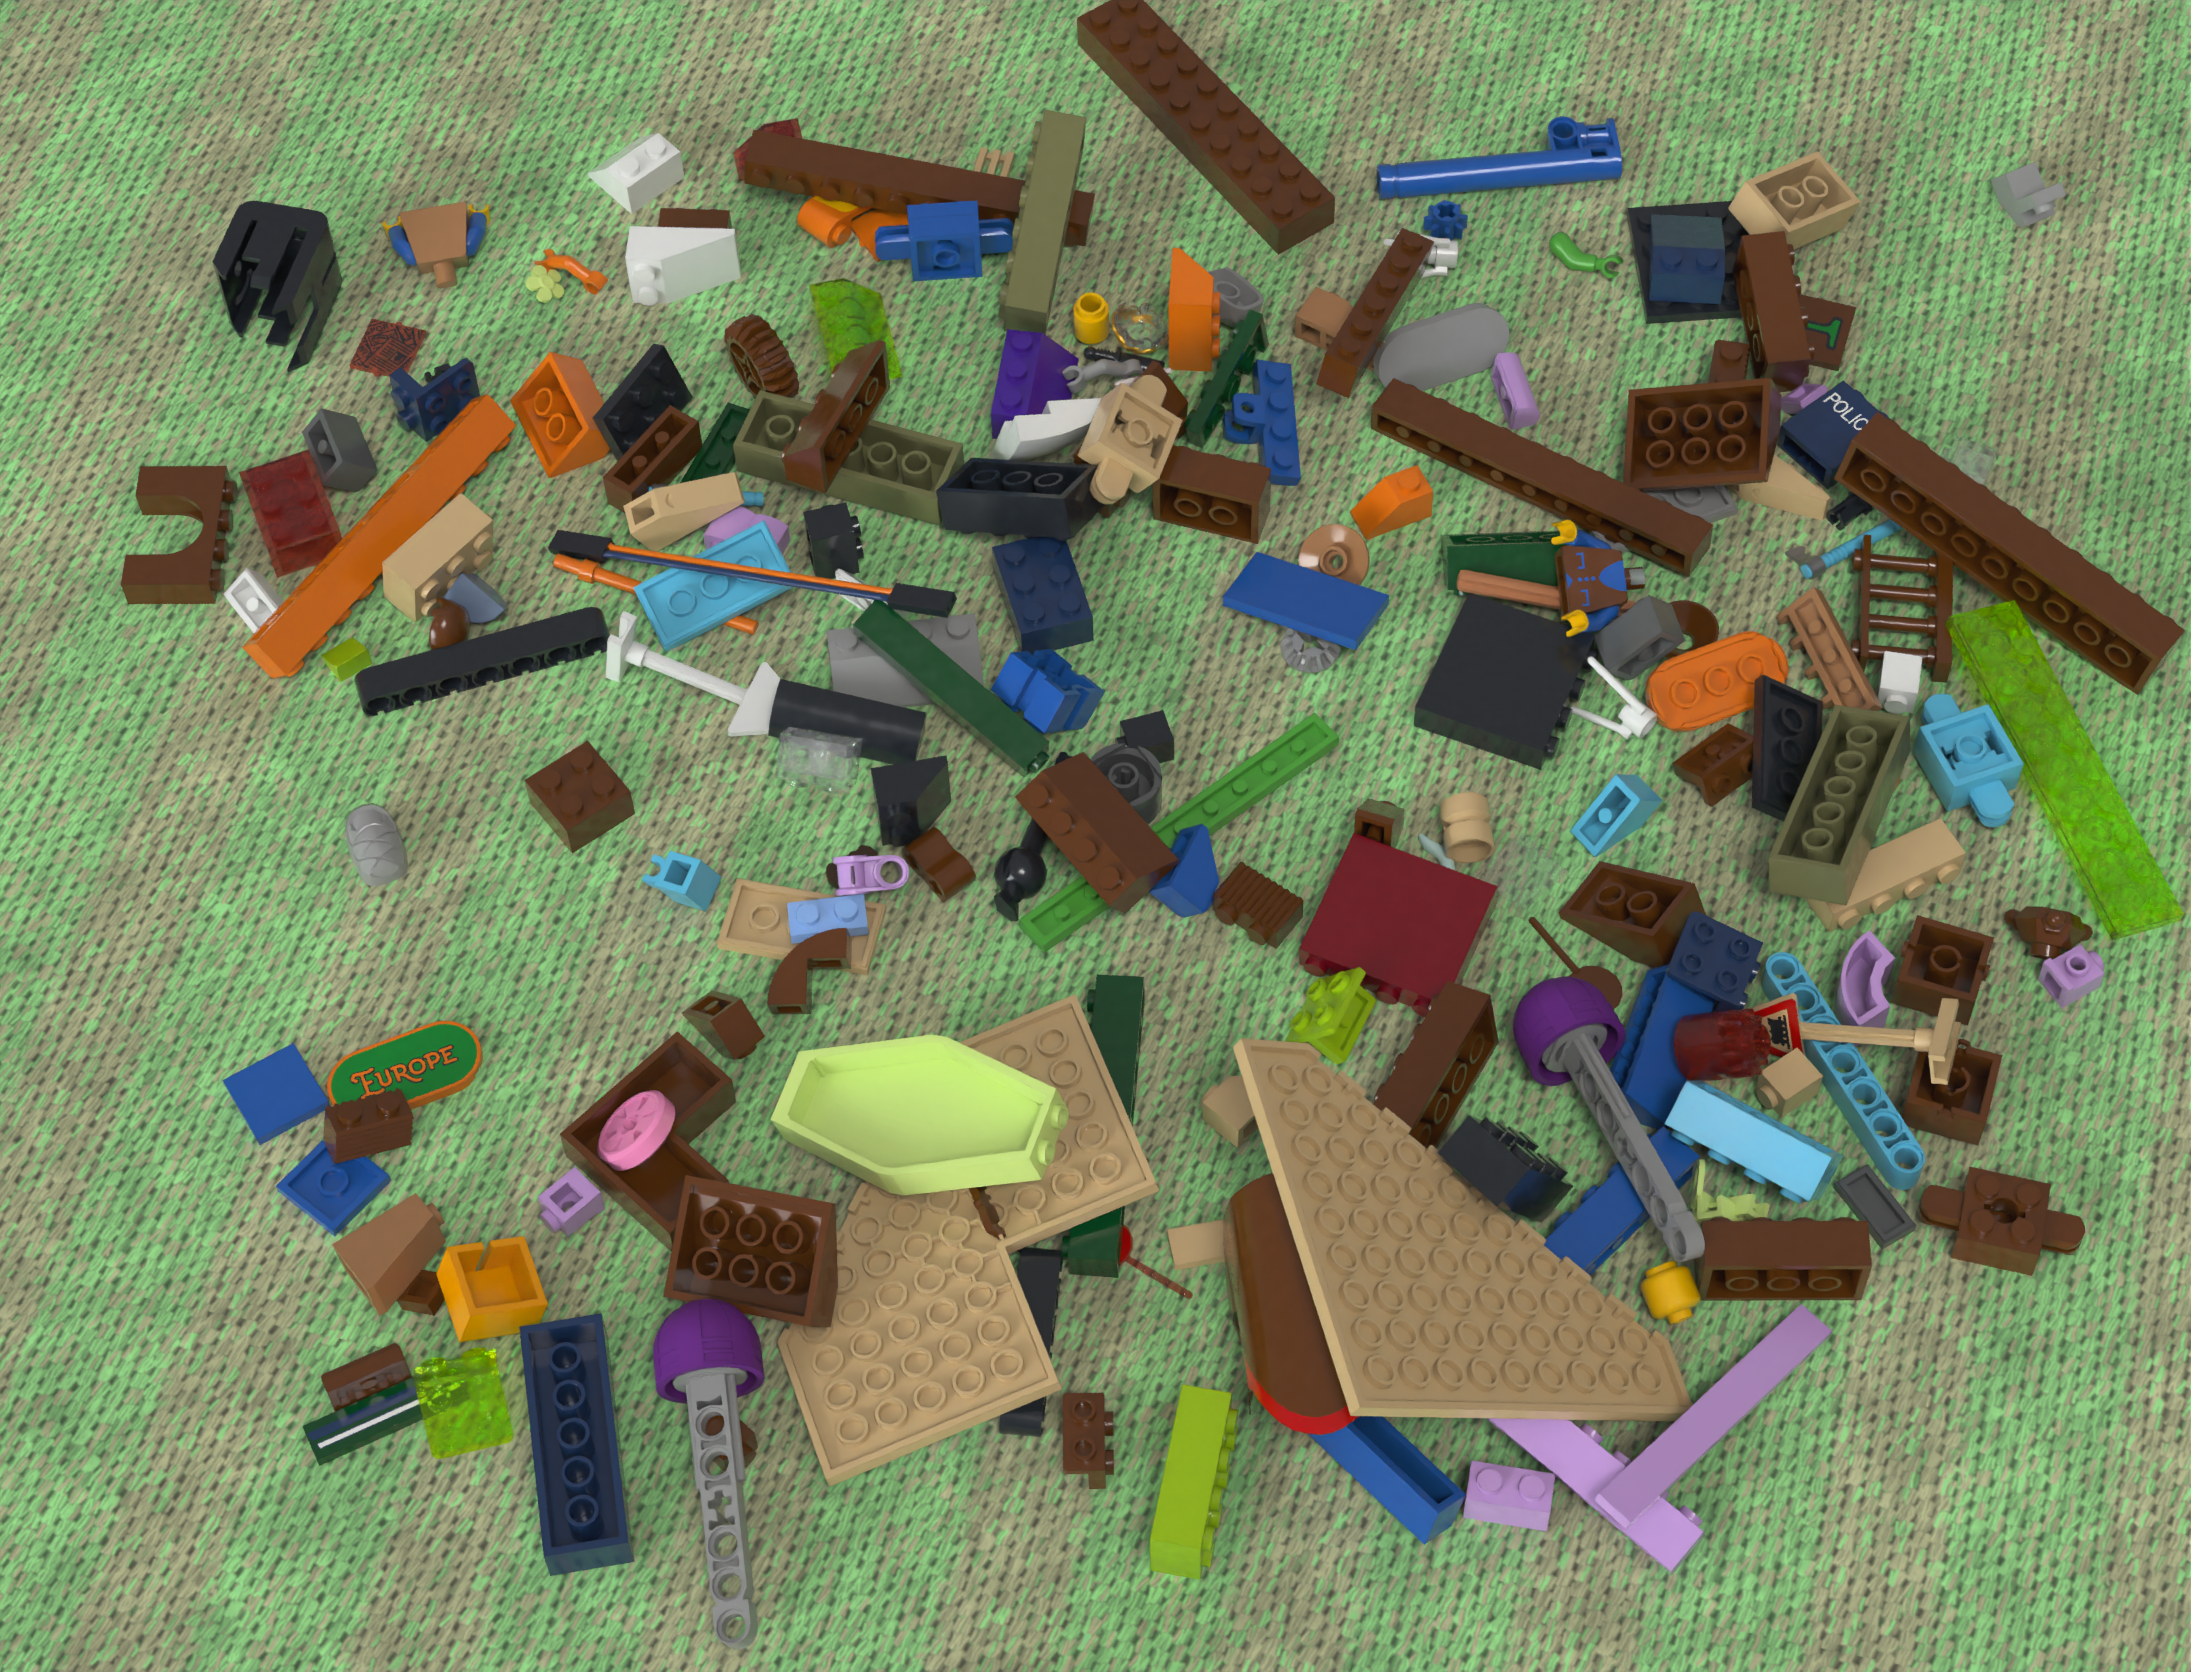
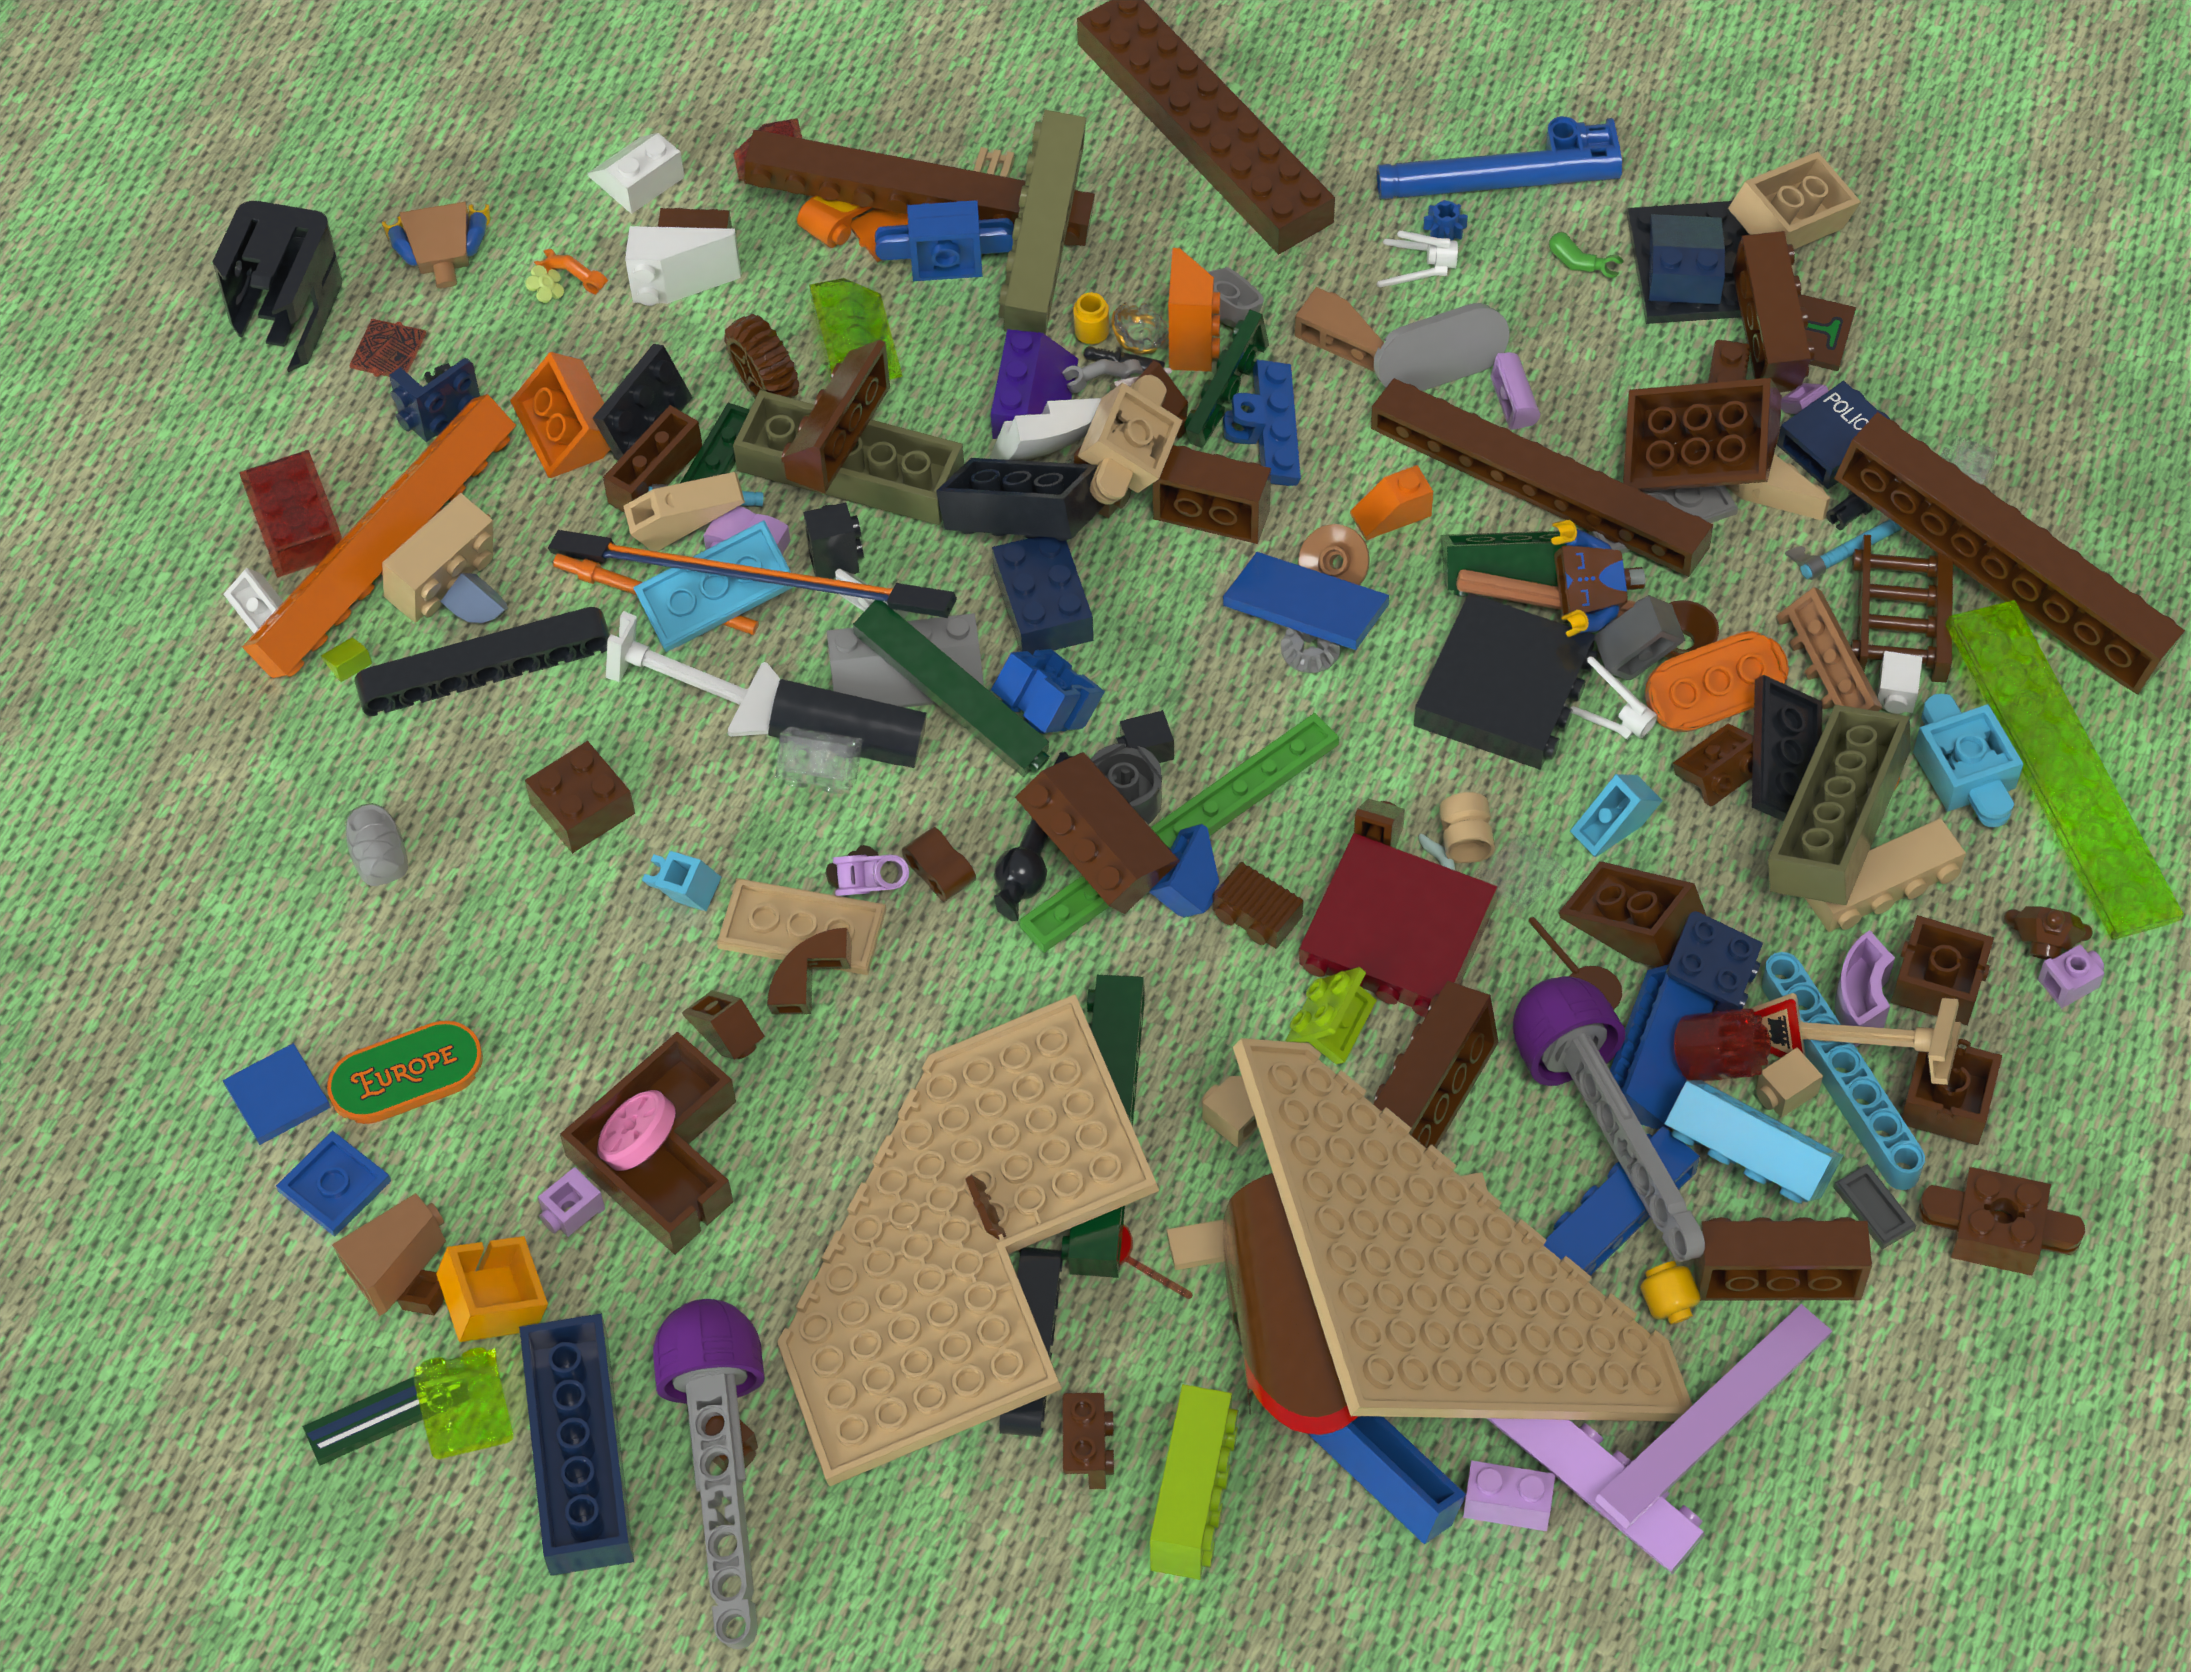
(196, 571): reddish brown arch -> none
(339, 450): dark grey brick -> none
(366, 1376): reddish brown bracket -> none
(367, 1126): reddish brown brick -> none
(449, 625): reddish brown hair -> none
(756, 1251): reddish brown slope -> none
(825, 914): light blue plate -> none
(910, 798): black slope -> none
(920, 1115): yellowish green container -> none
(1375, 313): reddish brown brick -> none
(1506, 1167): black brick -> none
(1734, 1208): yellowish green piece -> none
(2025, 195): light grey brick -> none

